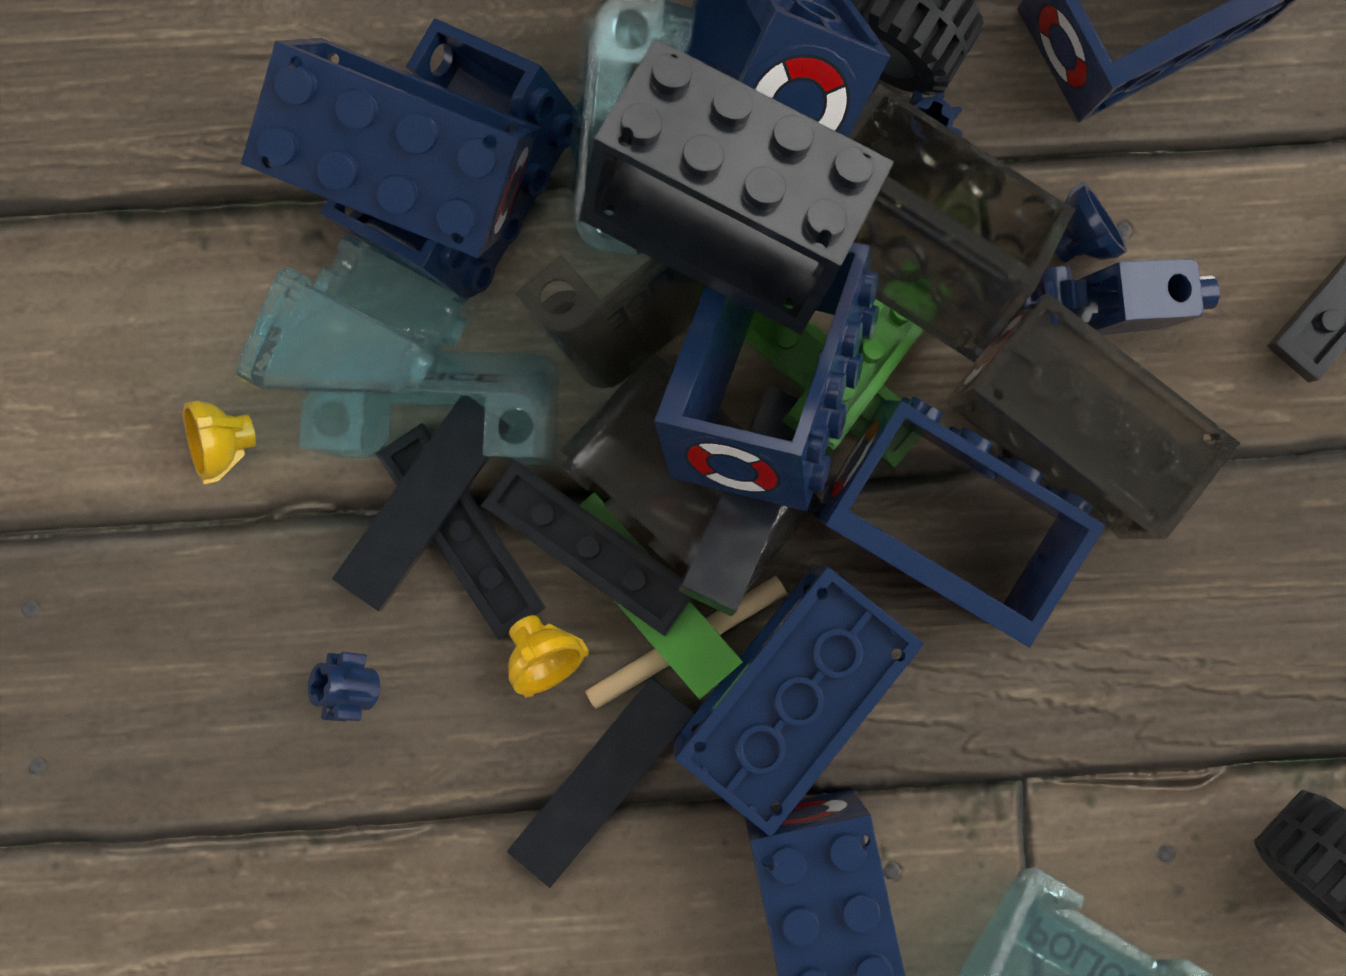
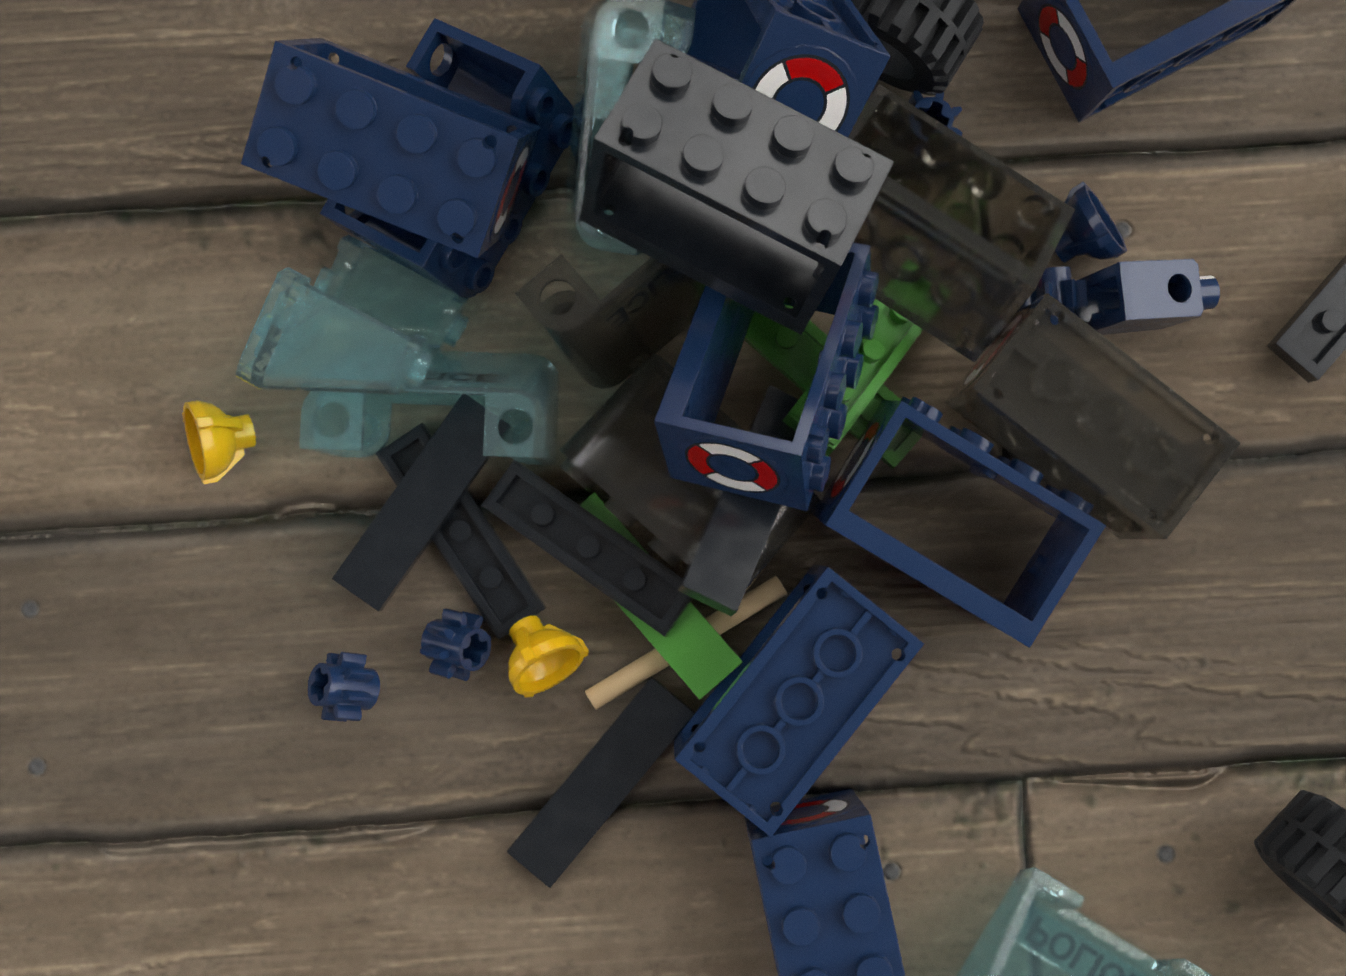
(456, 644): none -> dark blue gear

